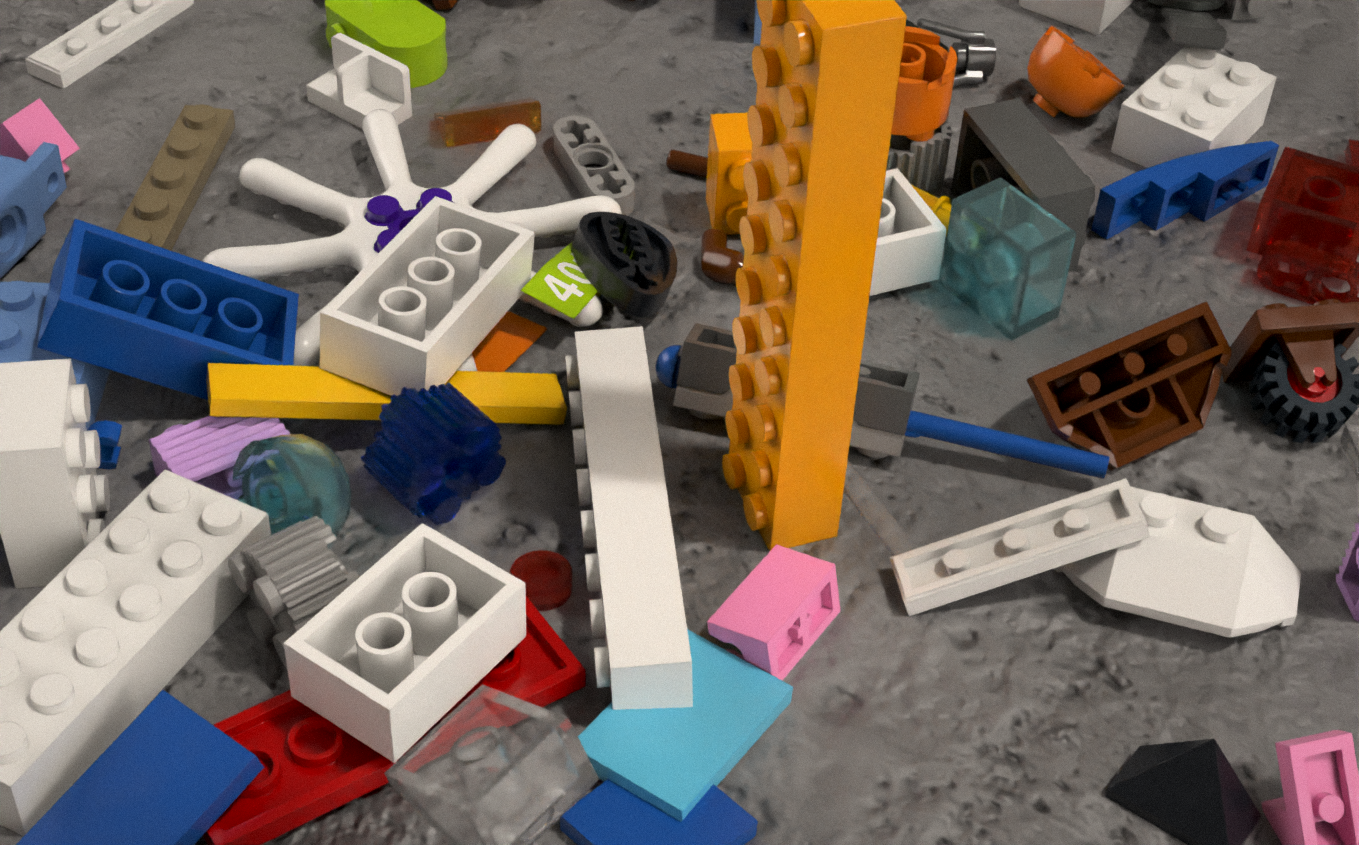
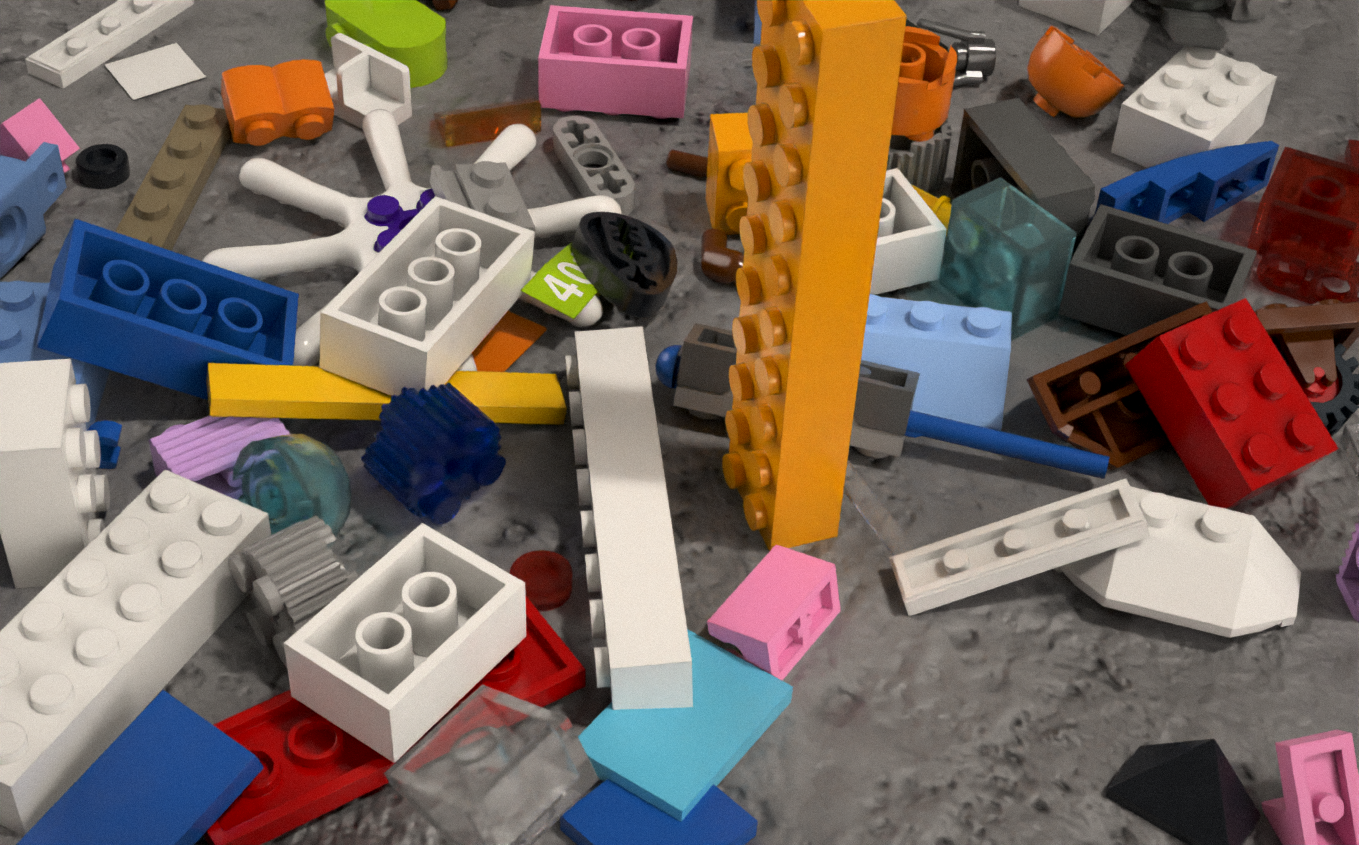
(102, 166): none -> black tile
(155, 71): none -> white sticker
(277, 101): none -> orange brick
(484, 188): none -> light grey plate
(615, 62): none -> bright pink brick
(954, 349): none -> light blue slope
(1145, 270): none -> dark grey brick
(1230, 405): none -> red brick

